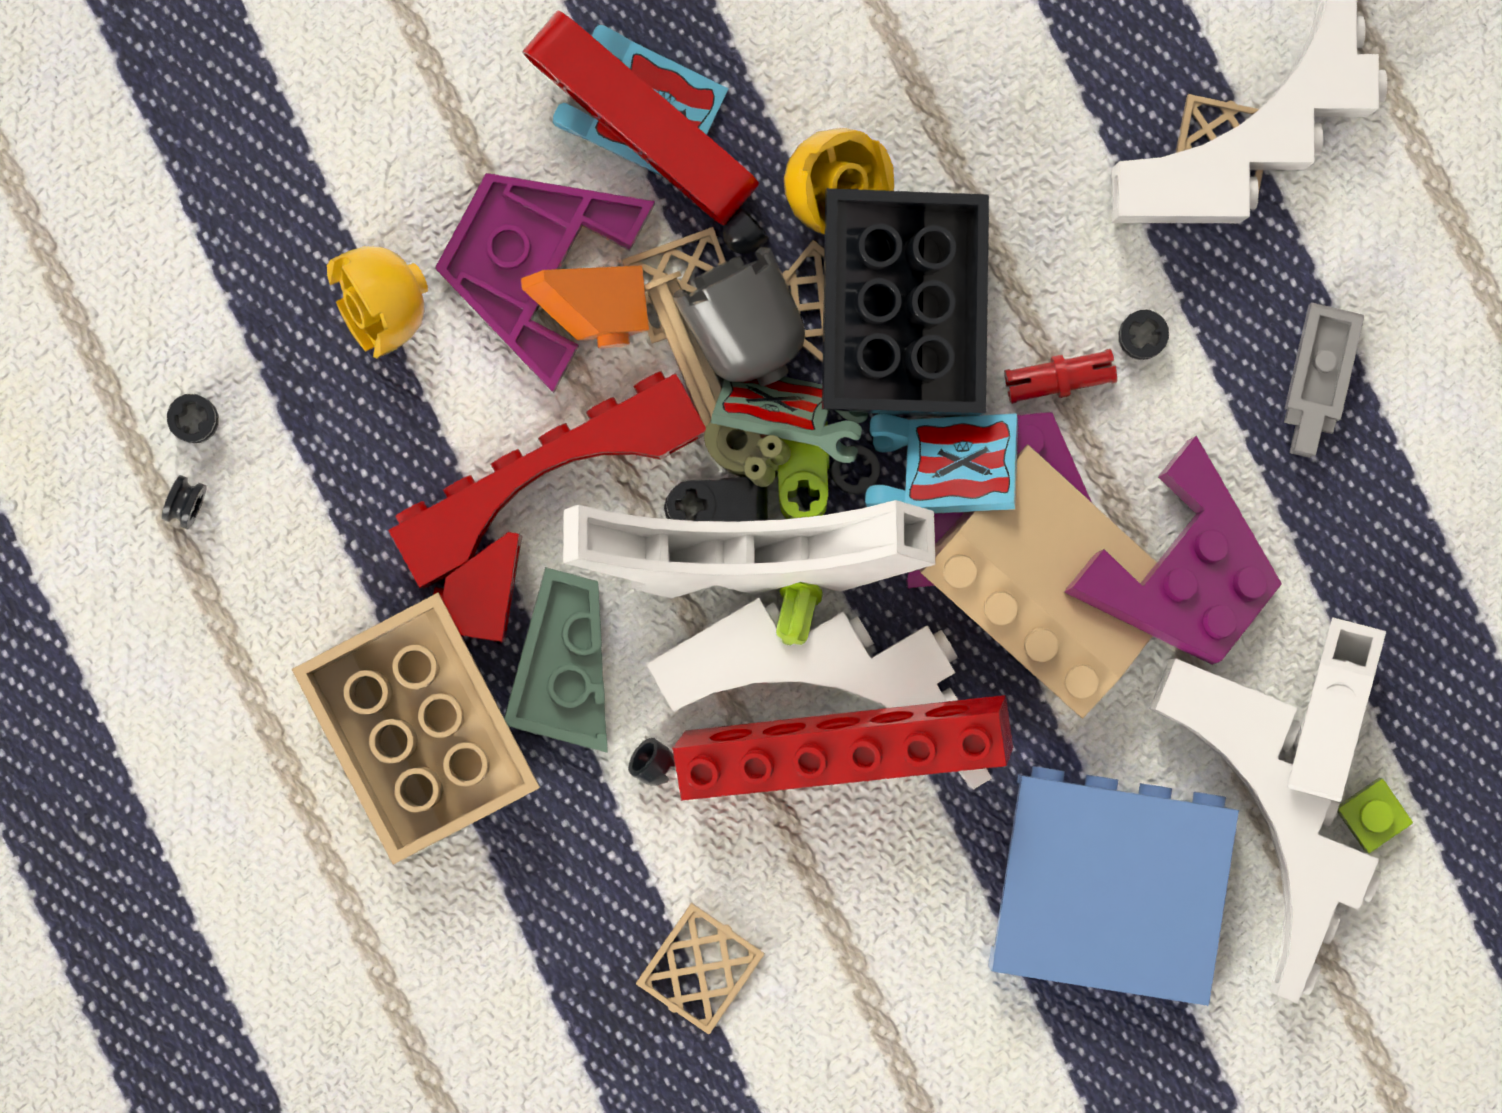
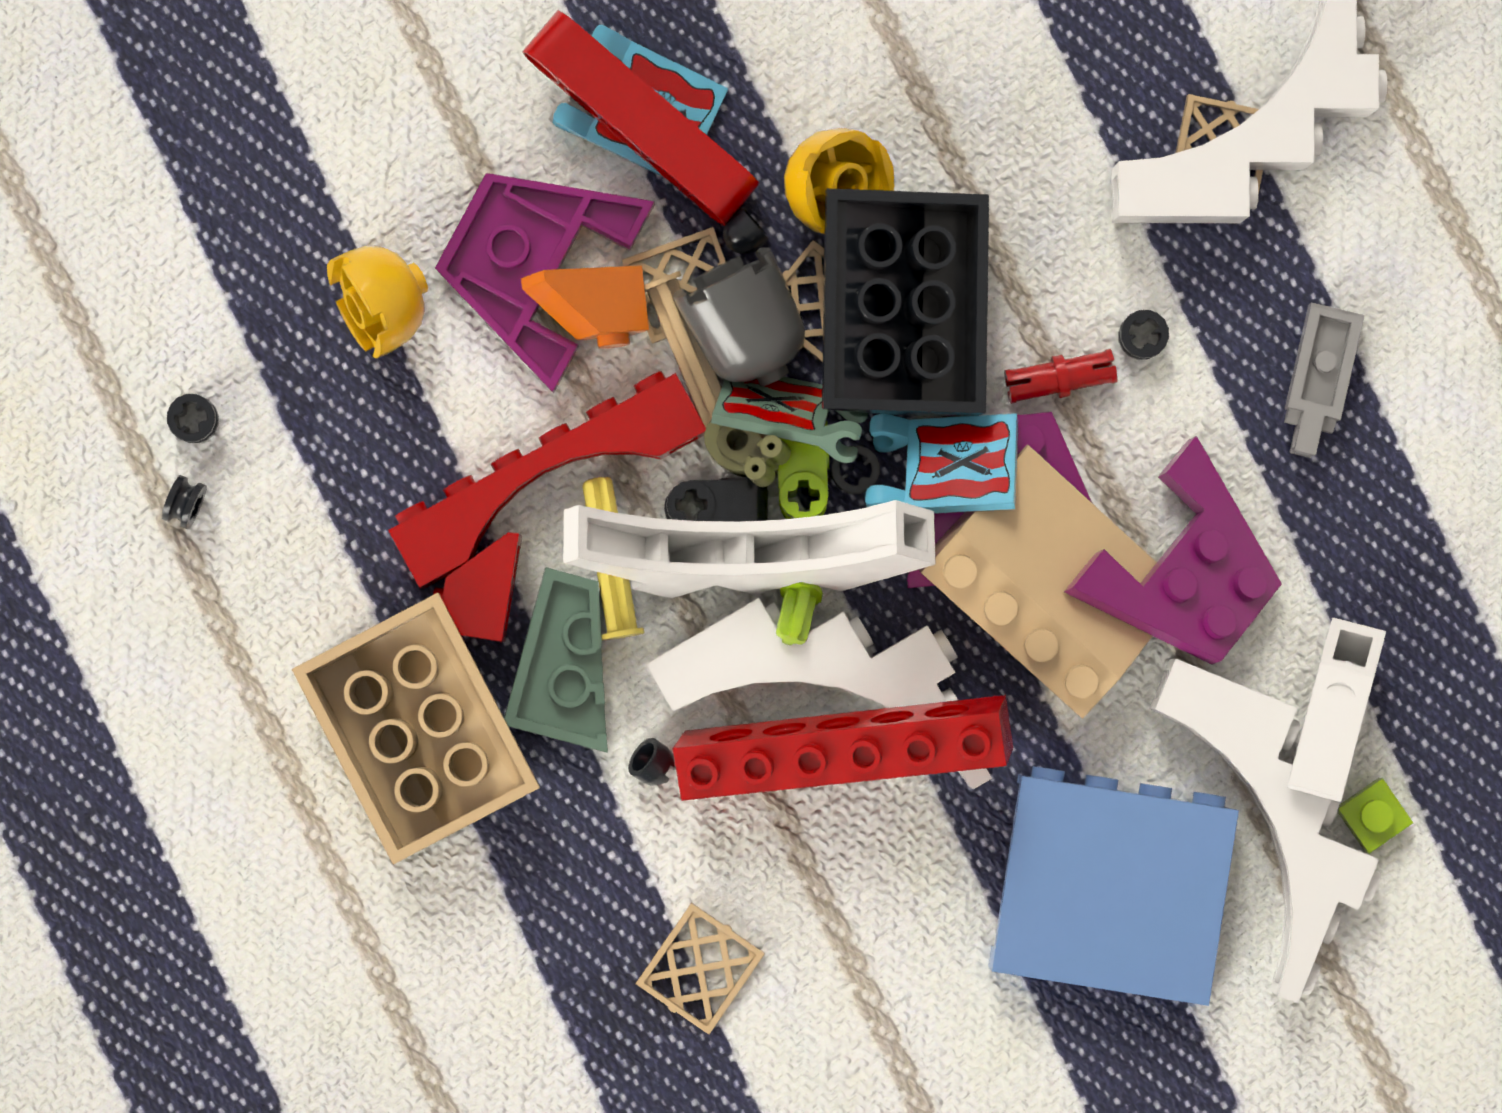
(614, 591): none -> light yellow axle

